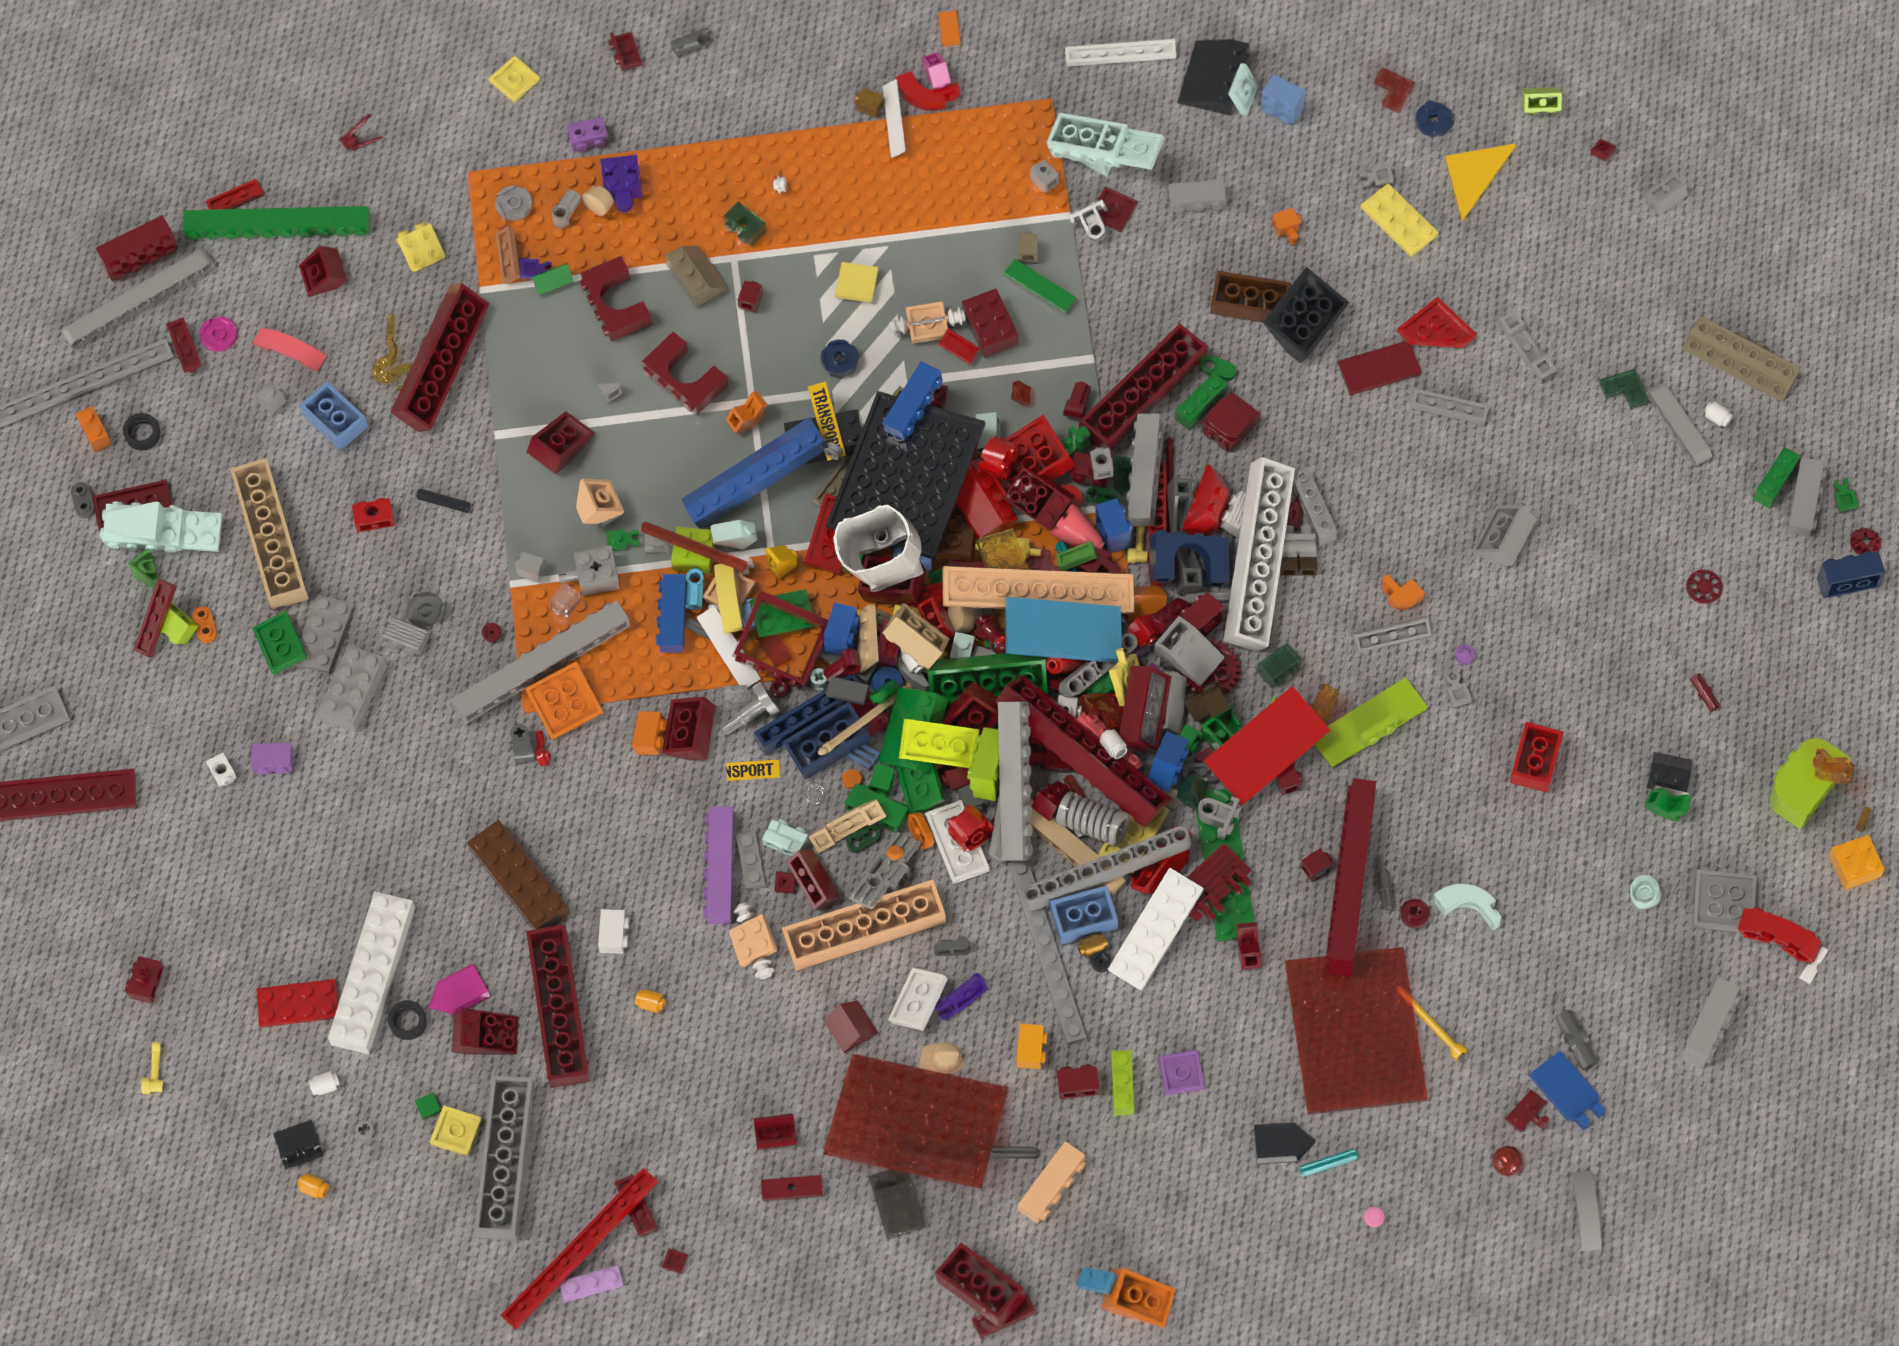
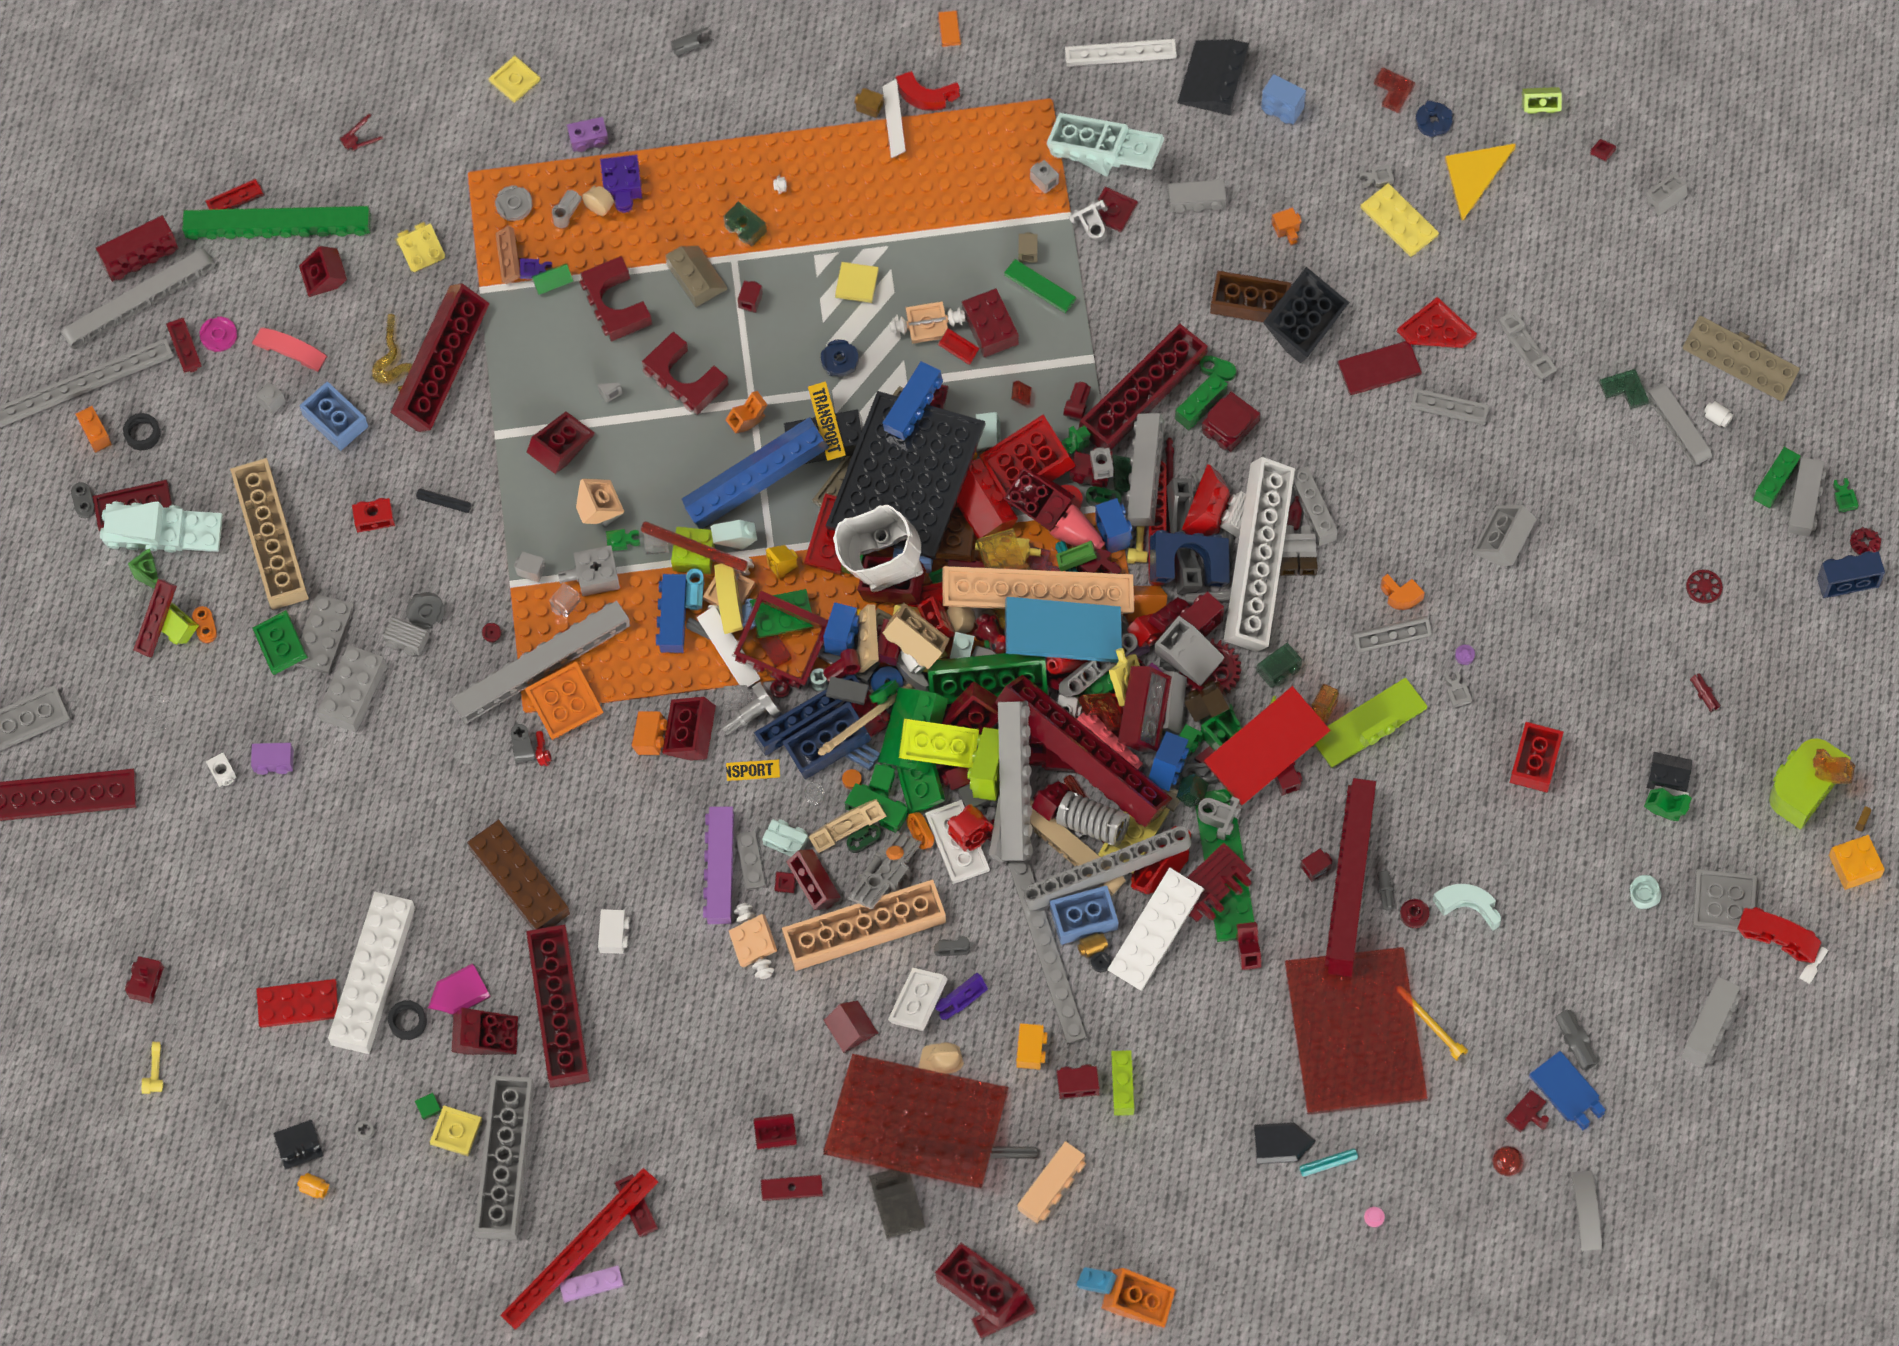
(324, 1083): white brick -> none
(625, 51): dark red bracket -> none
(650, 1000): light orange brick -> none
(675, 1261): dark red tile -> none
(833, 450): light grey bush -> none
(936, 70): brick -> none
(999, 457): red brick -> none
(1113, 744): white brick -> none
(1181, 1072): medium lavender tile -> none
(1243, 89): light aqua tile -> none

